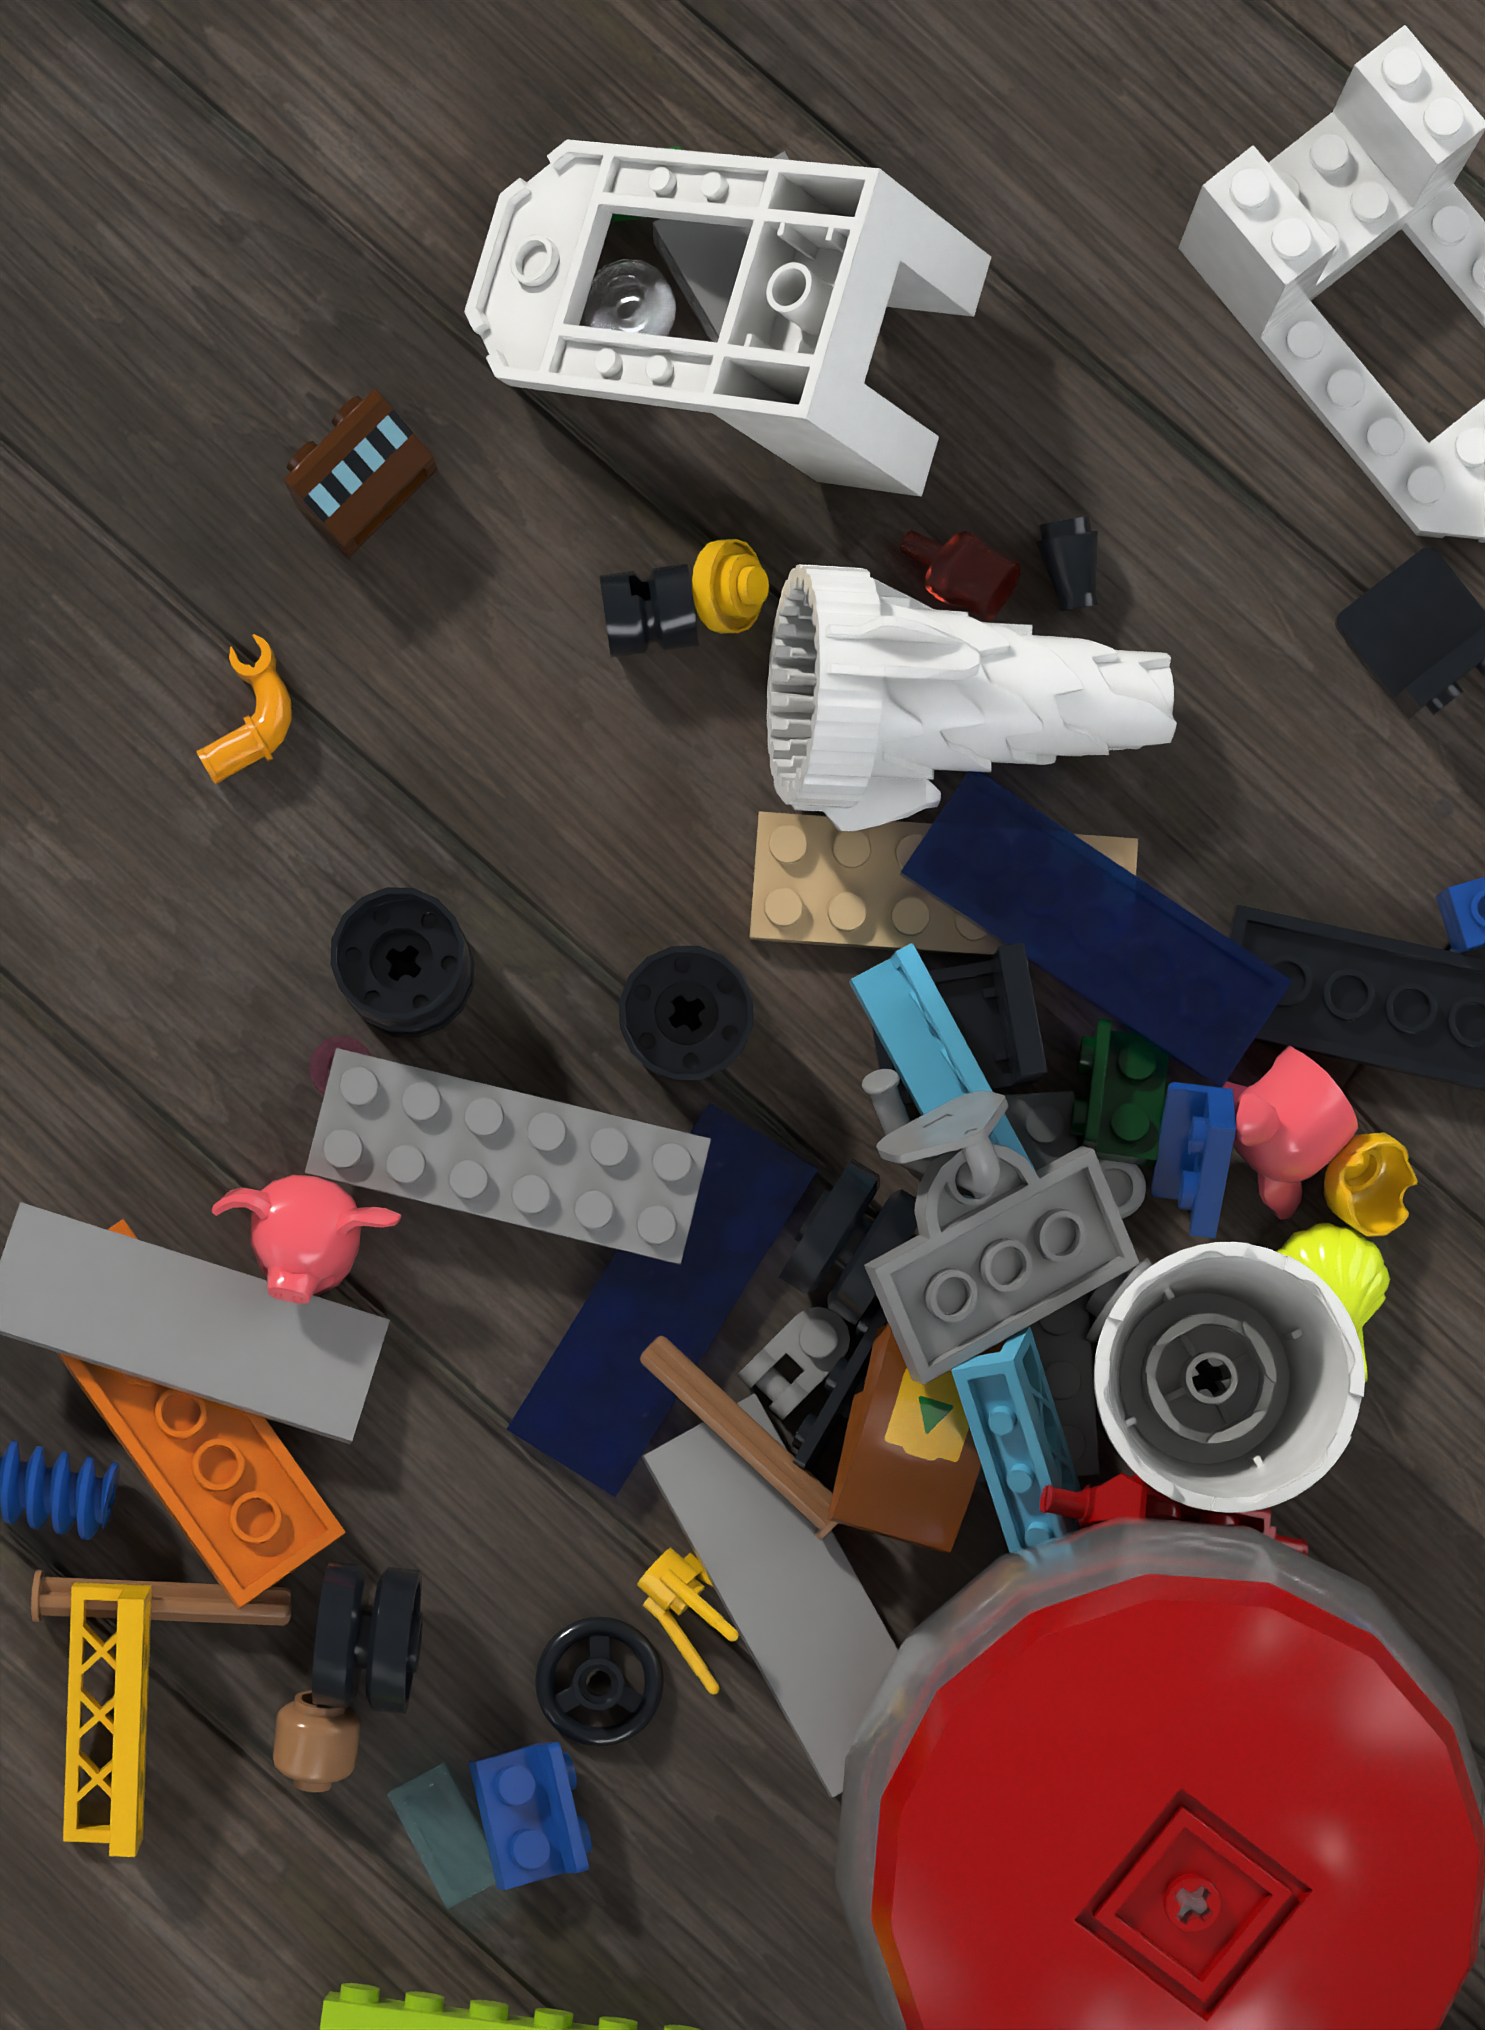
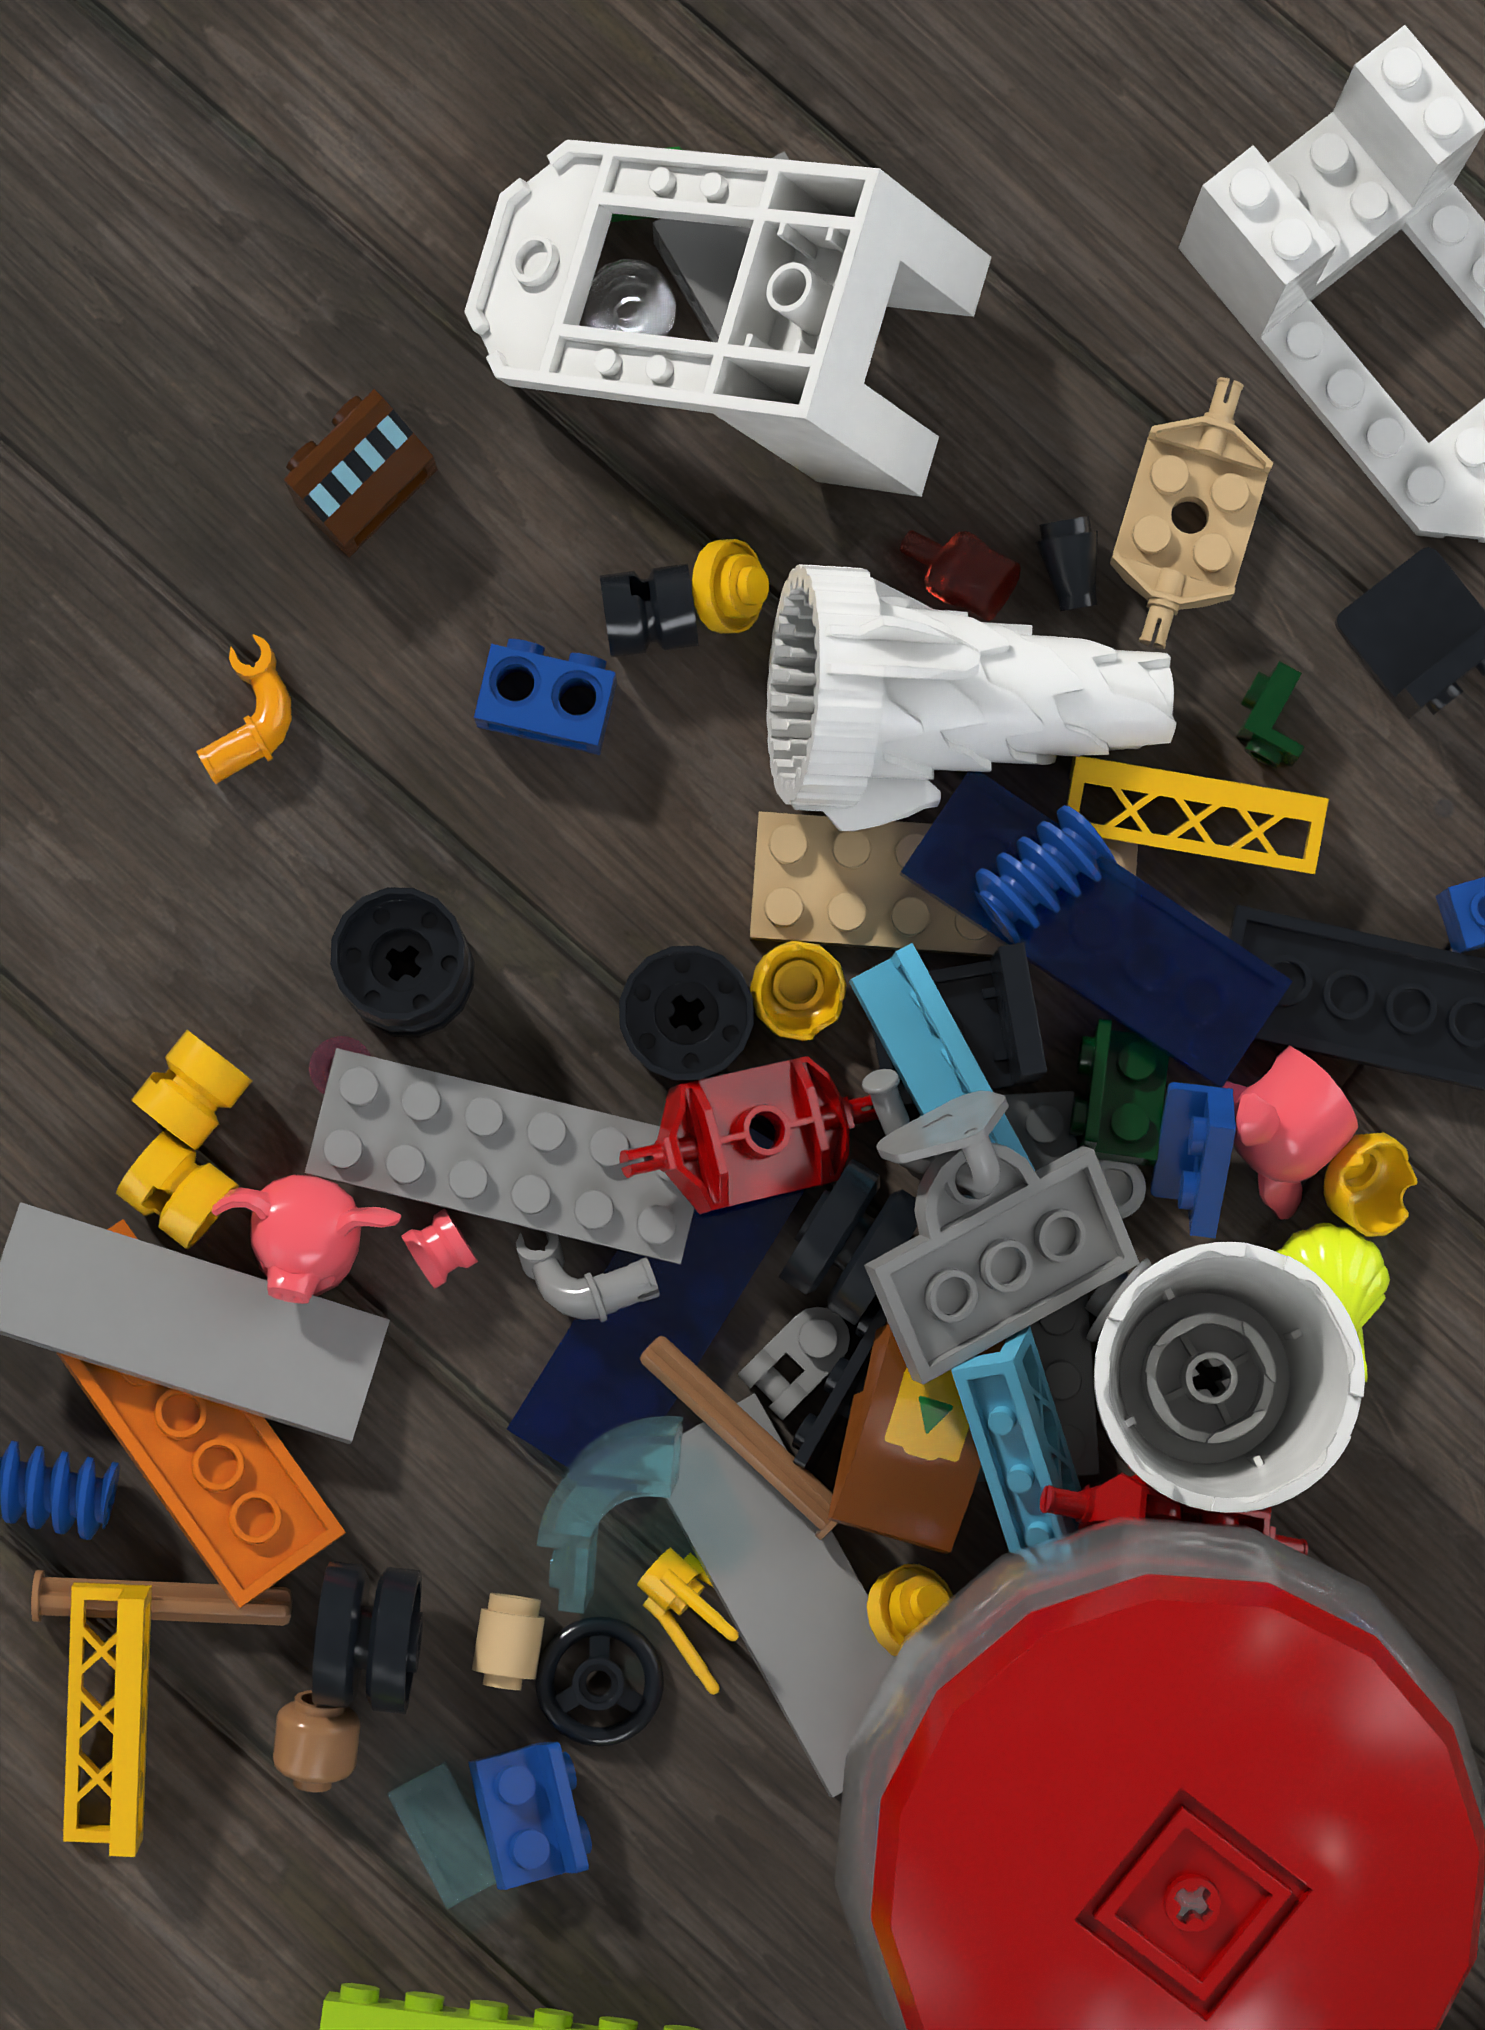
(175, 1188): none -> yellow wheel
(191, 1090): none -> yellow wheel
(439, 1248): none -> coral wheel
(508, 1641): none -> tan brick
(540, 714): none -> blue brick
(590, 1295): none -> light grey piece
(614, 1468): none -> clear light blue arch
(708, 1142): none -> red plate
(798, 990): none -> yellow hair
(903, 1601): none -> yellow plate
(1041, 871): none -> blue piece
(1199, 463): none -> tan plate
(1203, 790): none -> yellow fence
(1265, 701): none -> dark green bracket

